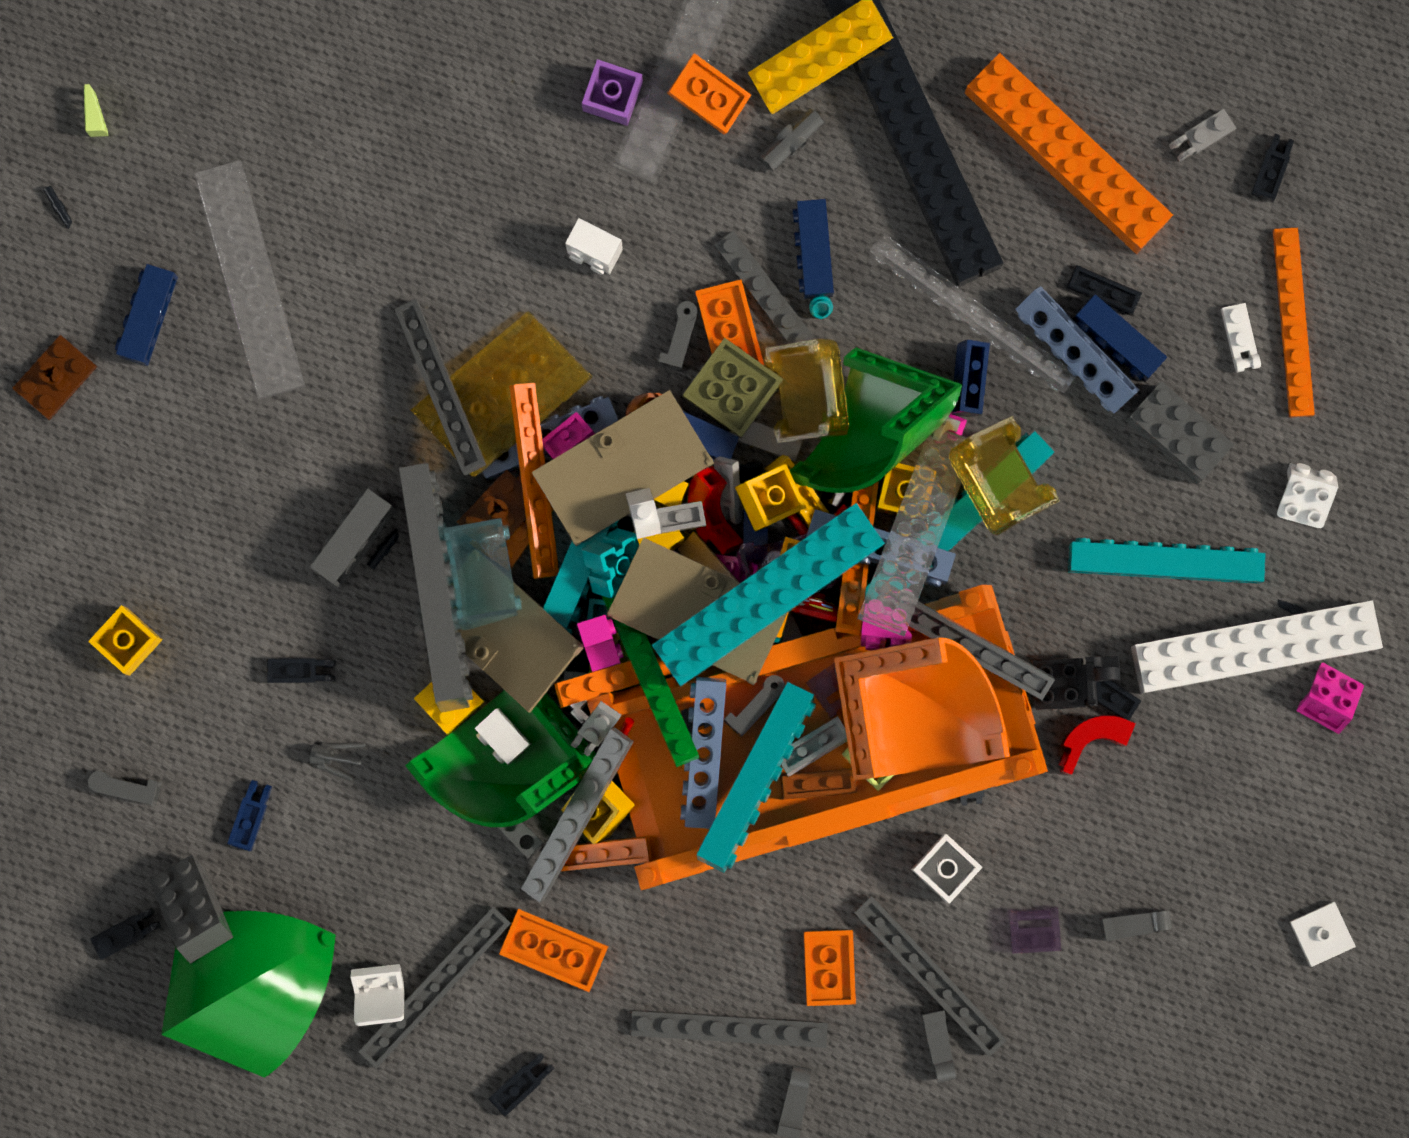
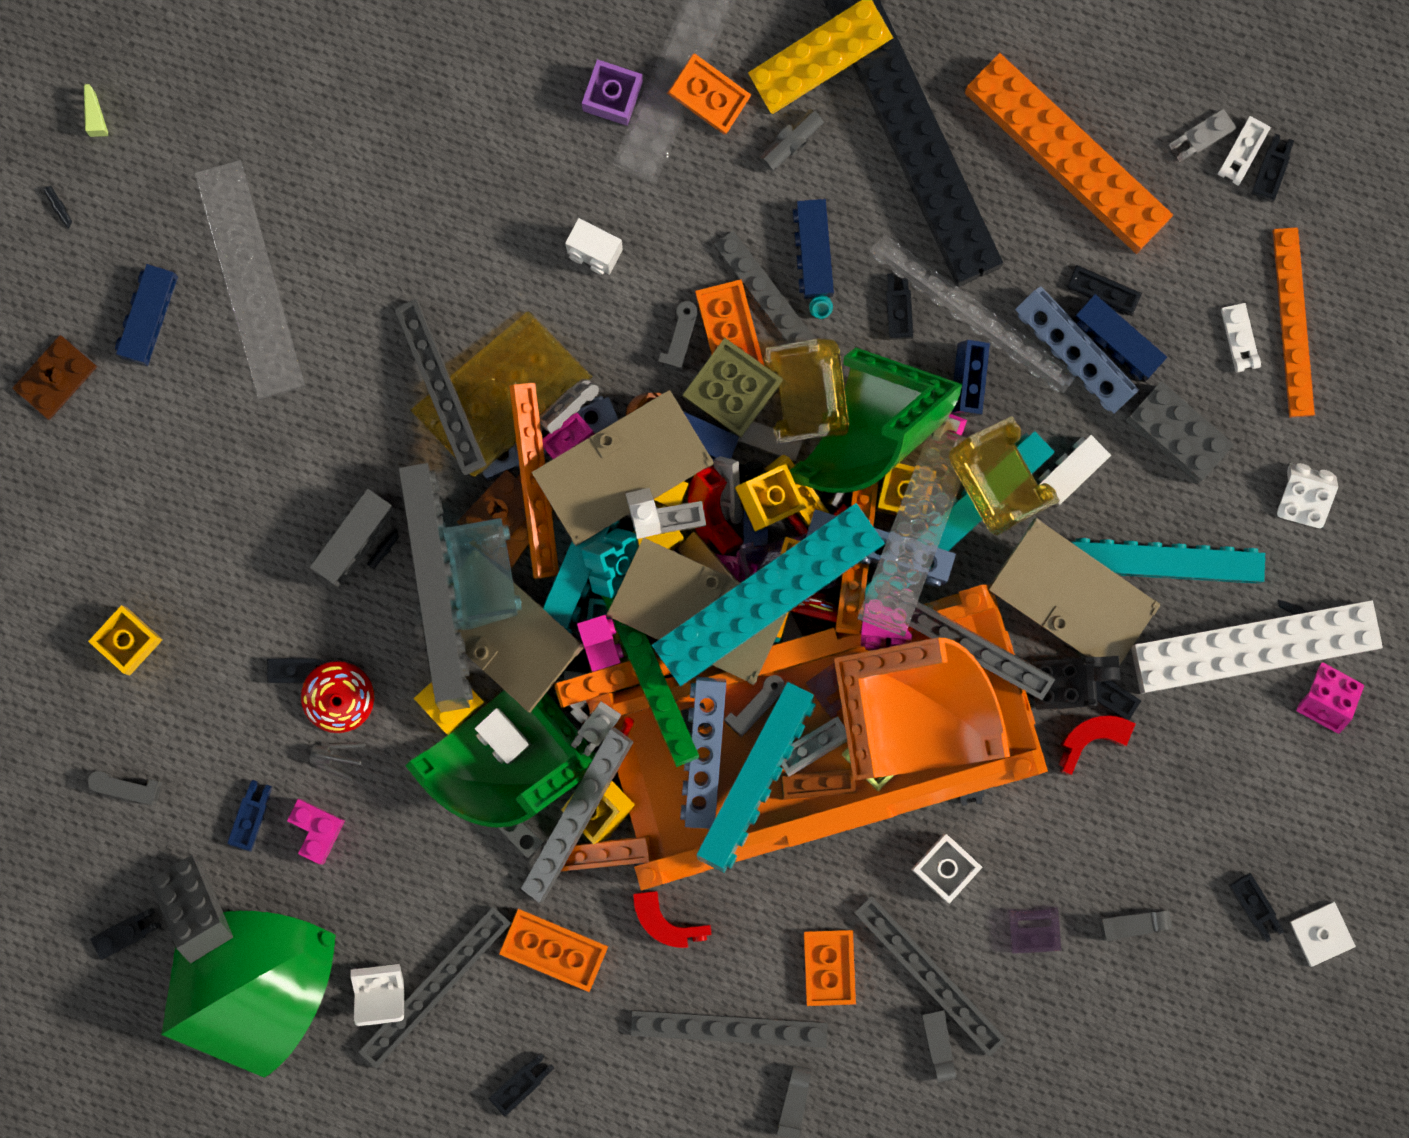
(322, 830): none -> dark pink brick
(341, 681): none -> red dish
(568, 404): none -> light grey hinge
(659, 928): none -> red arch
(899, 310): none -> black hinge
(1073, 594): none -> dark tan door
(1076, 467): none -> white brick
(1244, 149): none -> white plate
(1255, 905): none -> black hinge

